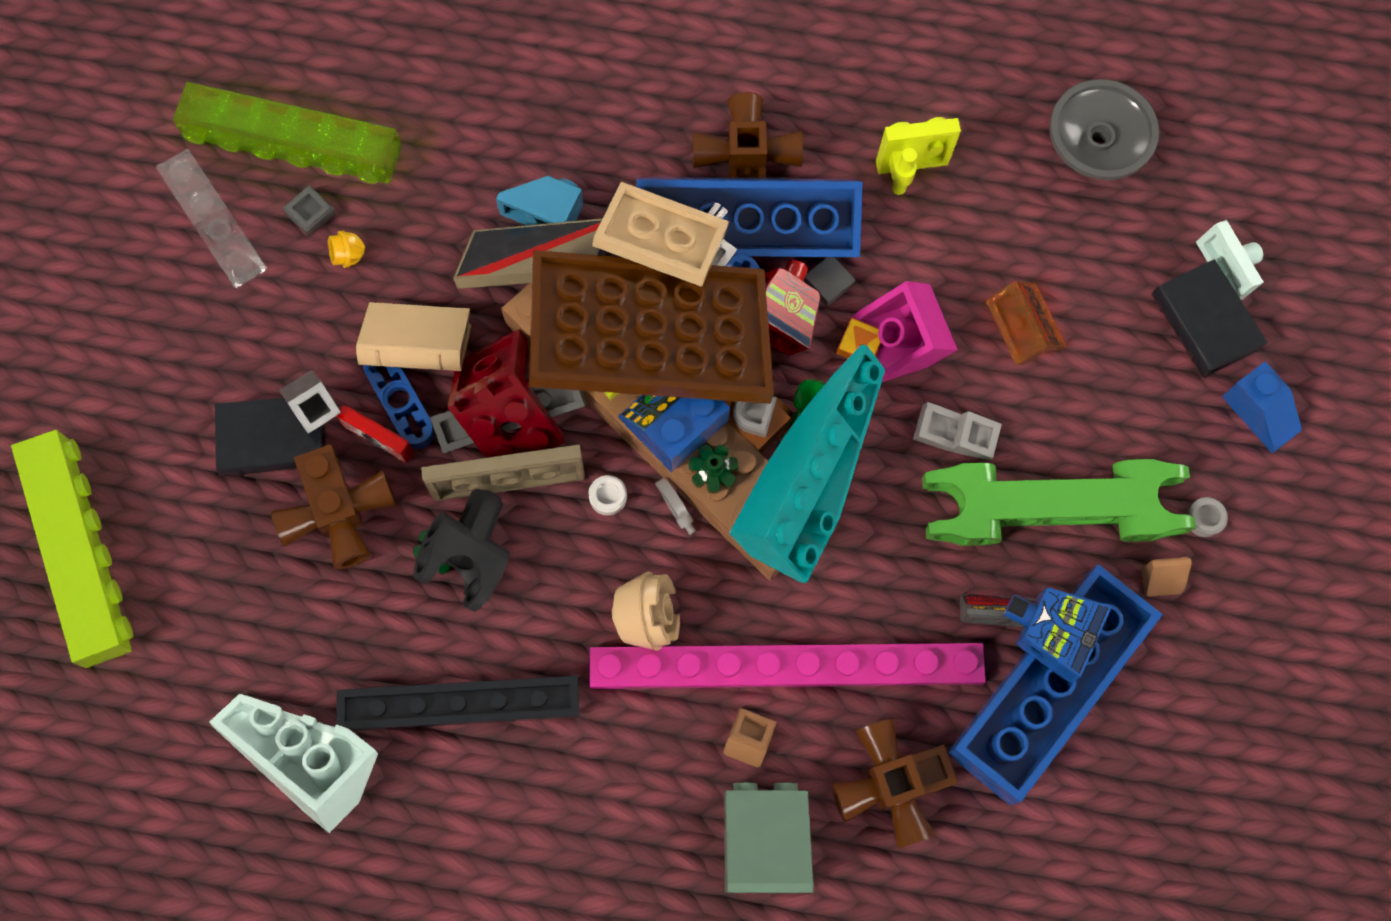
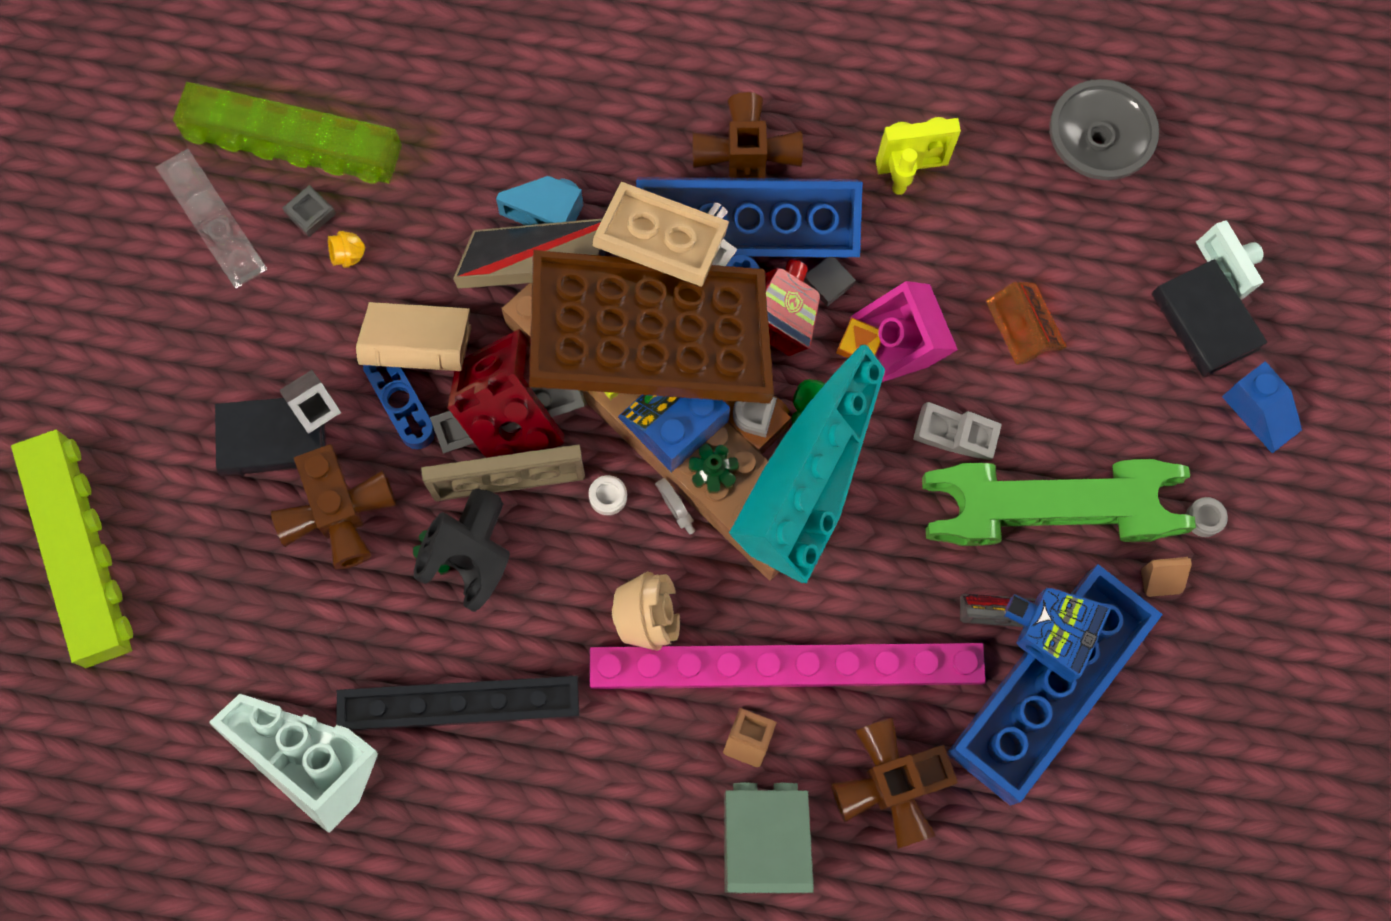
(375, 434): red tile -> none

